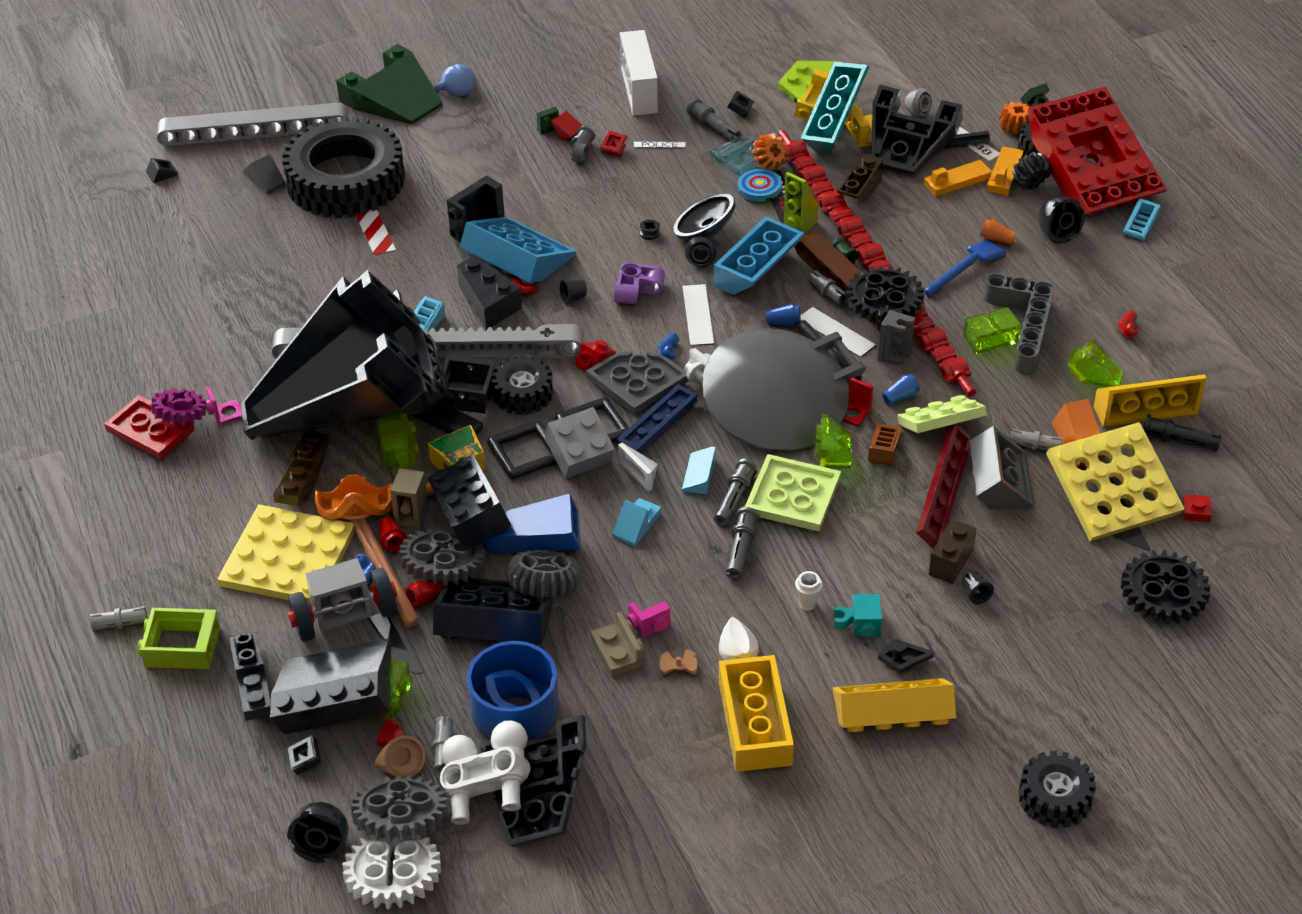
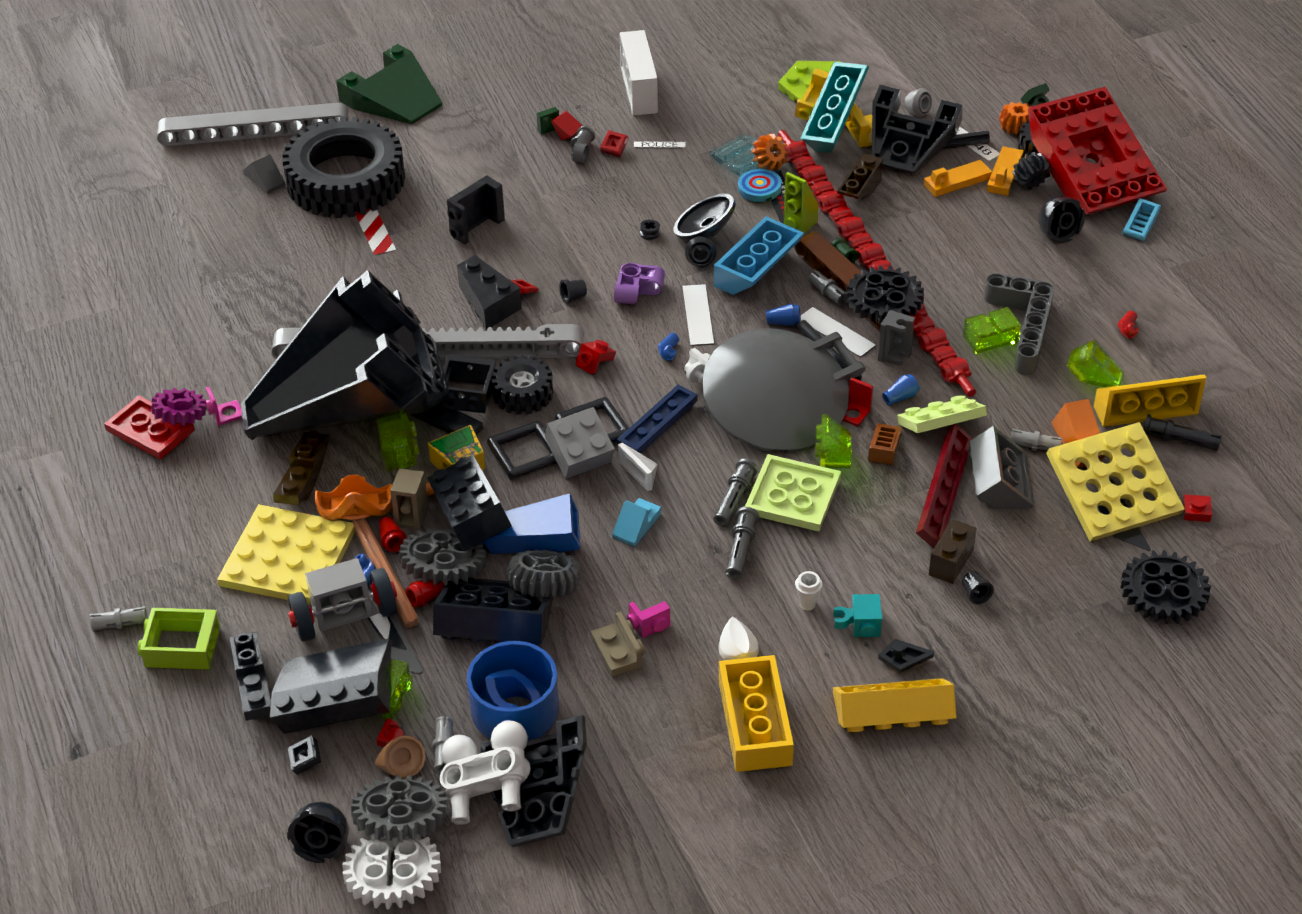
(160, 170): black slope -> none
(433, 310): medium azure slope -> none
(457, 80): medium blue hair -> none
(515, 248): dark azure slope -> none
(637, 379): dark grey plate -> none
(687, 664): medium nougat piece -> none
(700, 471): slope -> none
(707, 116): dark grey pin -> none
(740, 104): black tile -> none
(984, 250): blue piece -> none
(997, 232): orange cone -> none
(1052, 774): black wheel -> none

